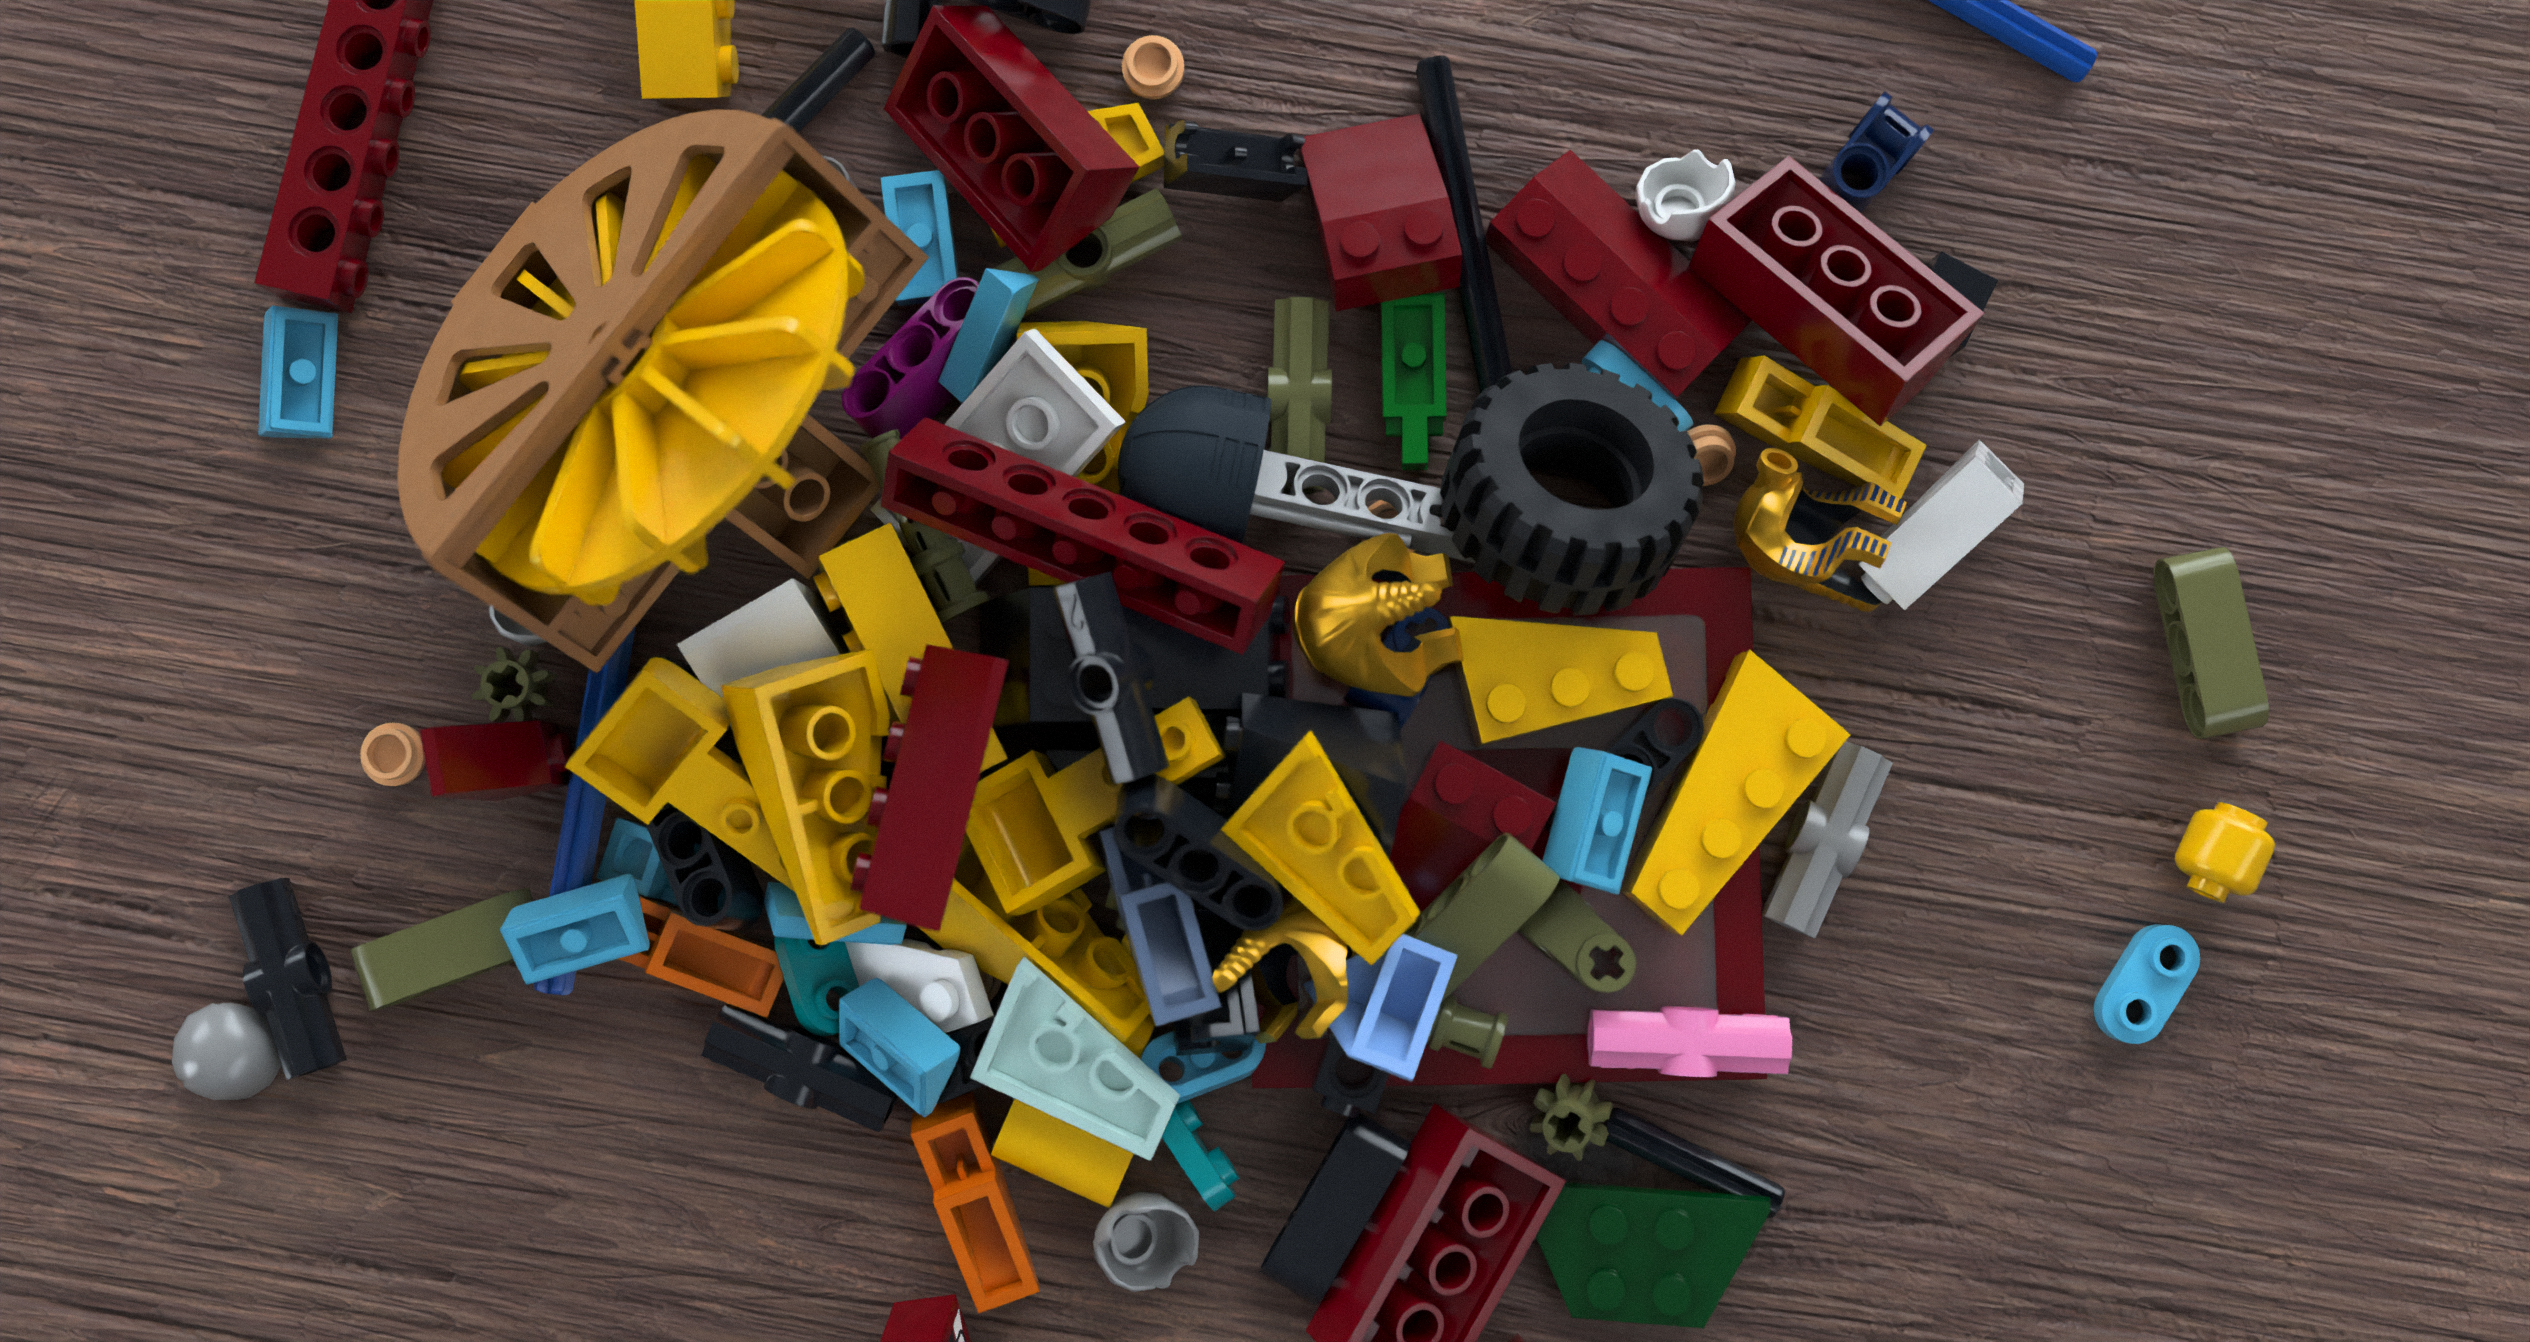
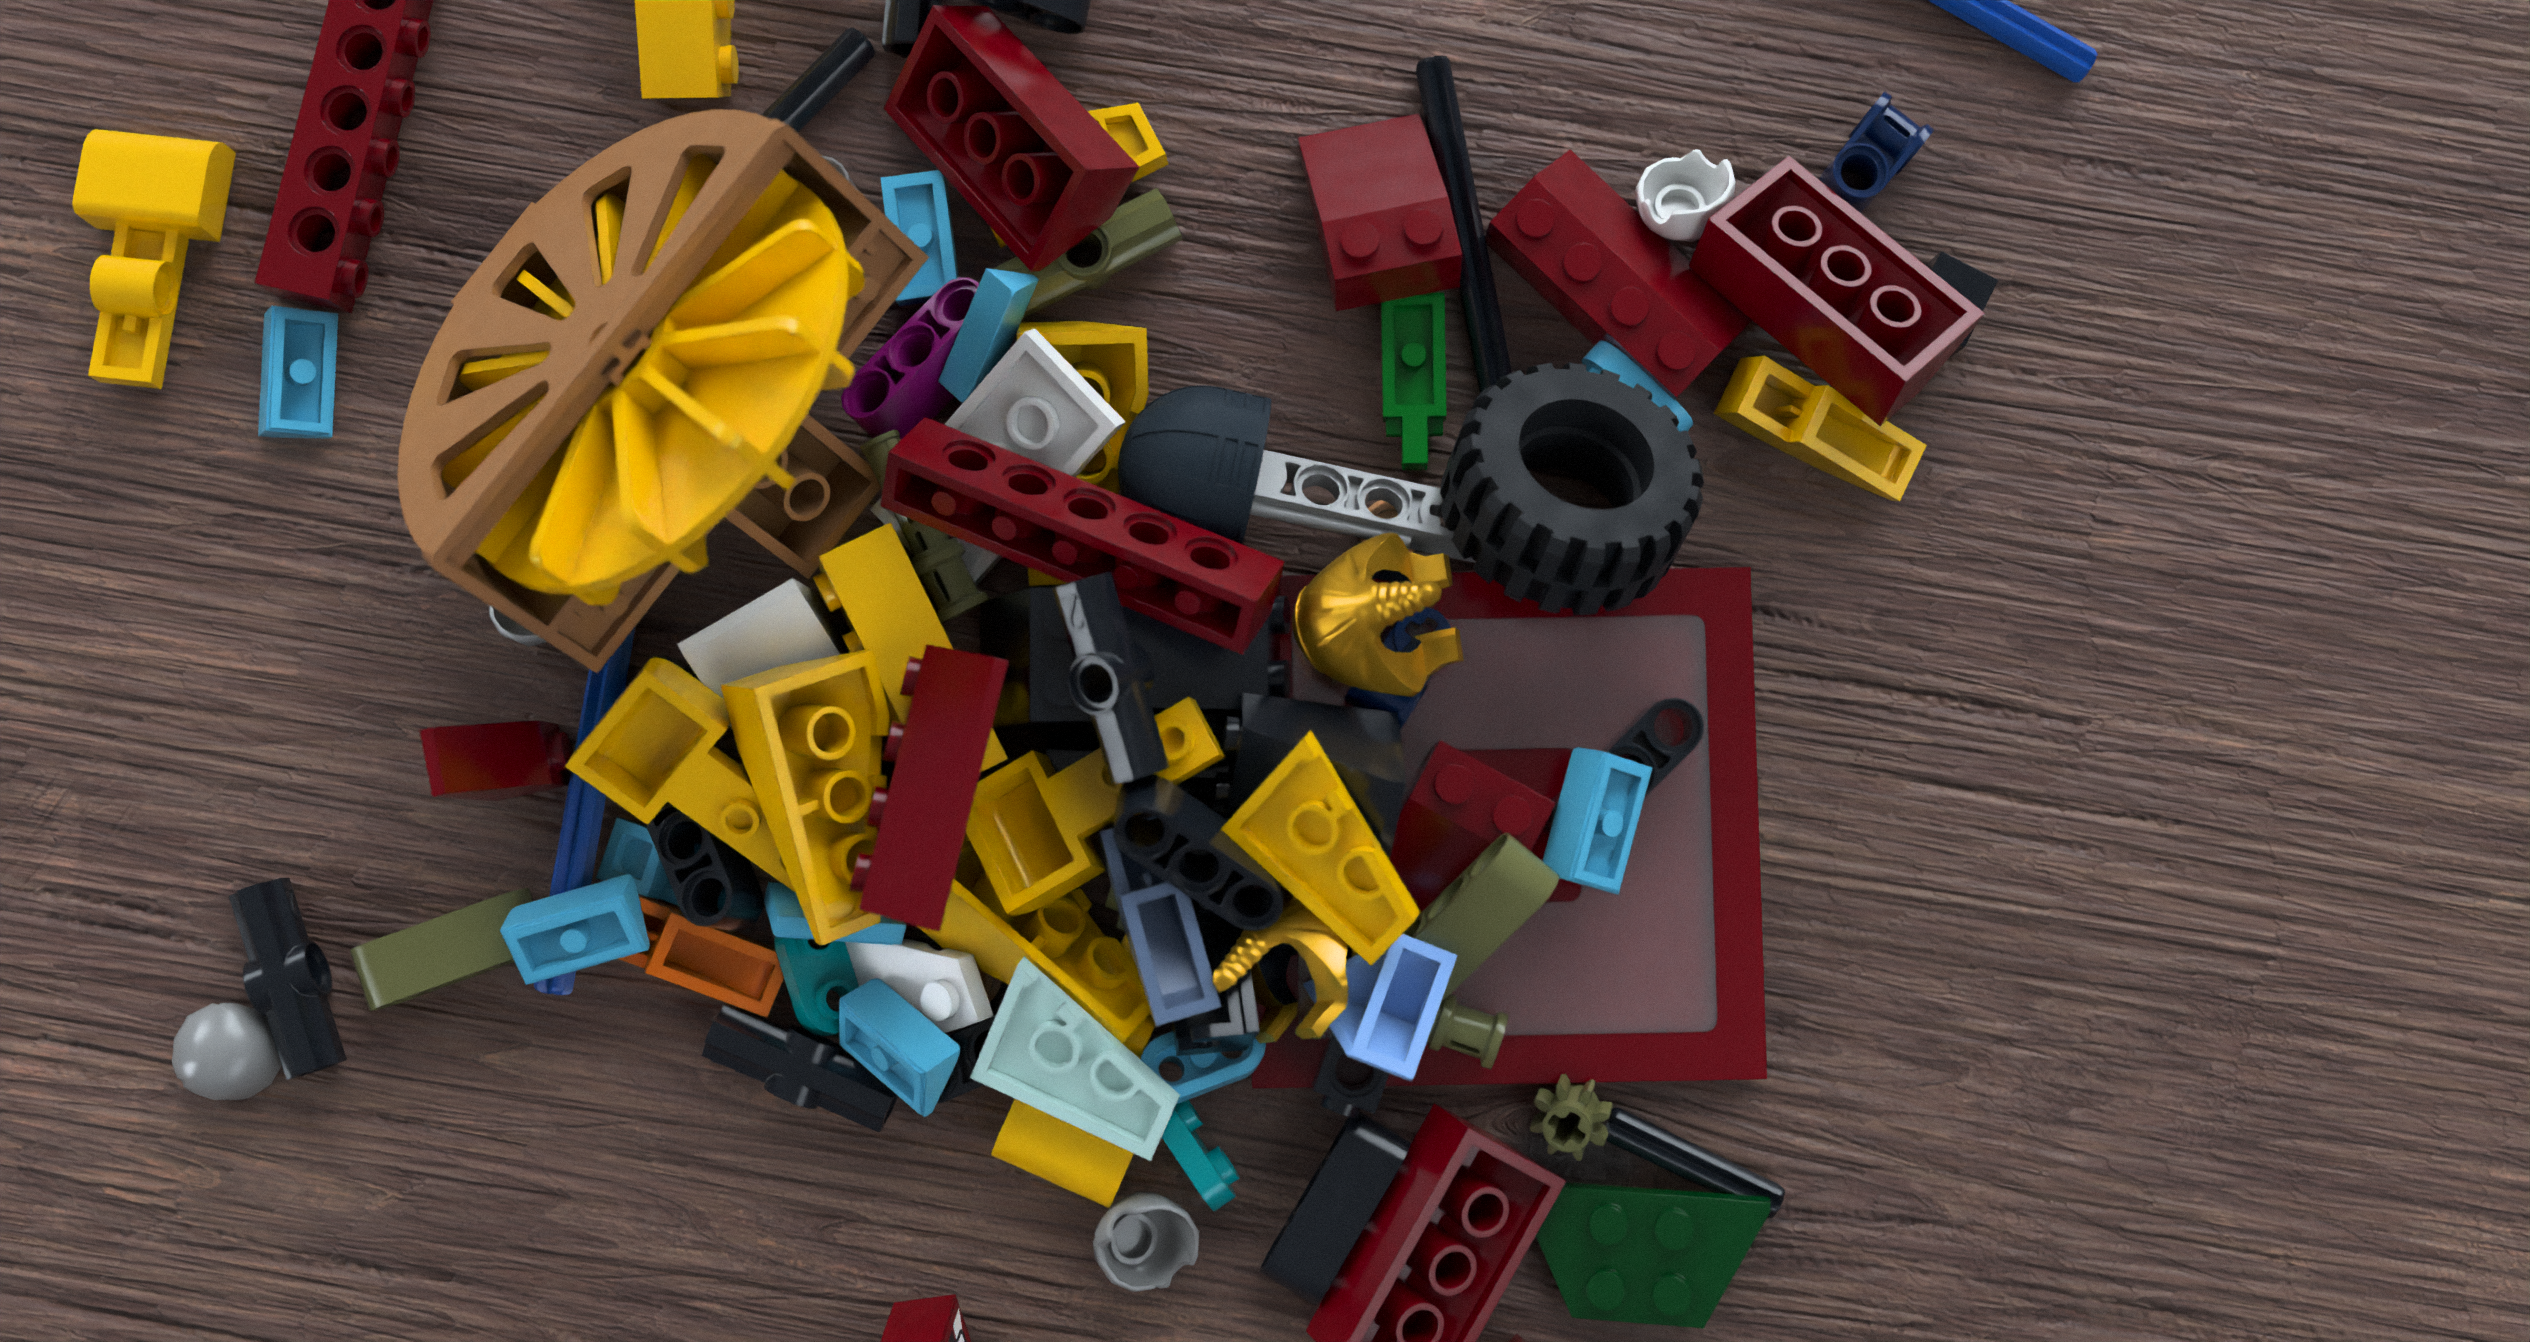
(155, 200): none -> yellow plate
(392, 754): light nougat plate -> none
(501, 697): olive gear -> none
(974, 1203): orange slope -> none
(1153, 67): light nougat plate -> none
(1231, 162): black hinge -> none
(1300, 380): olive piece -> none
(1552, 675): yellow wedge -> none
(1567, 932): olive piece -> none
(1689, 1041): bright pink piece -> none
(1714, 450): light nougat plate -> none
(1748, 769): yellow wedge -> none
(1788, 528): pearl gold piece -> none
(1827, 839): light grey piece -> none
(1944, 525): white slope -> none
(2143, 978): medium azure plate -> none
(2211, 642): olive beam -> none
(2224, 852): yellow head -> none

